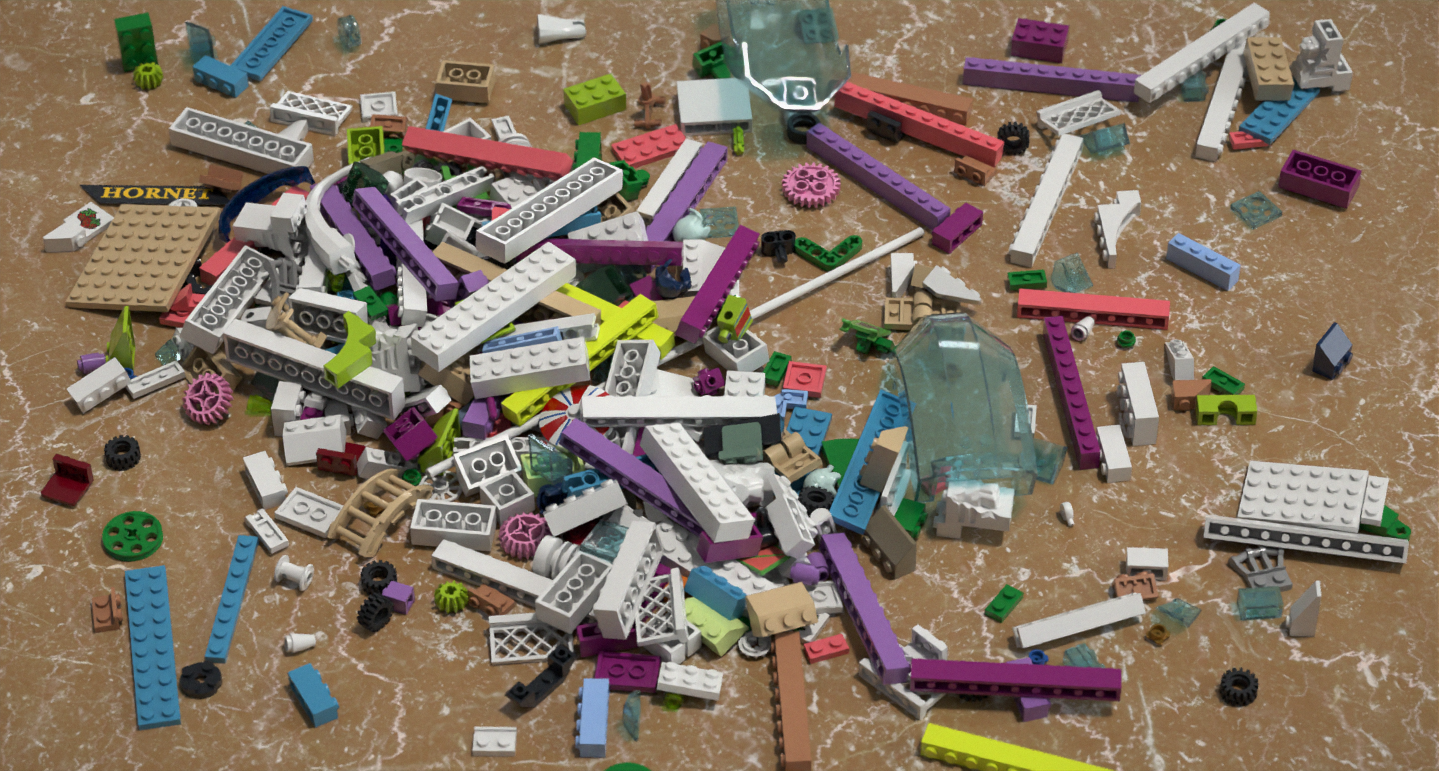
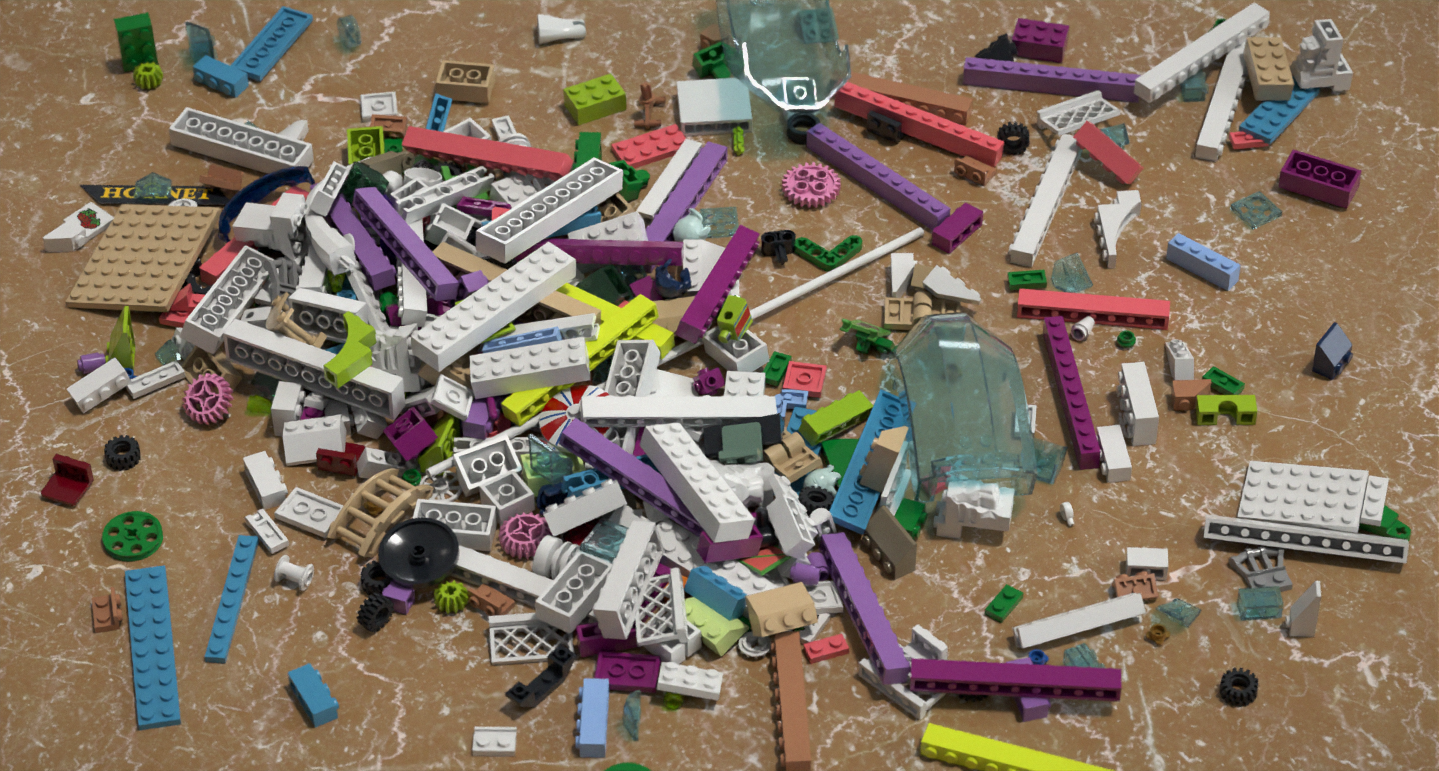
(153, 186): none -> clear light blue slope
(205, 670): black plate -> none
(298, 642): white cone -> none
(317, 119): white fence -> none
(329, 189): none -> white brick
(375, 306): green plate -> none
(418, 553): none -> black dish
(452, 397): none -> white tile
(835, 418): none -> lime brick
(999, 50): none -> black rock
(1108, 152): none -> coral brick

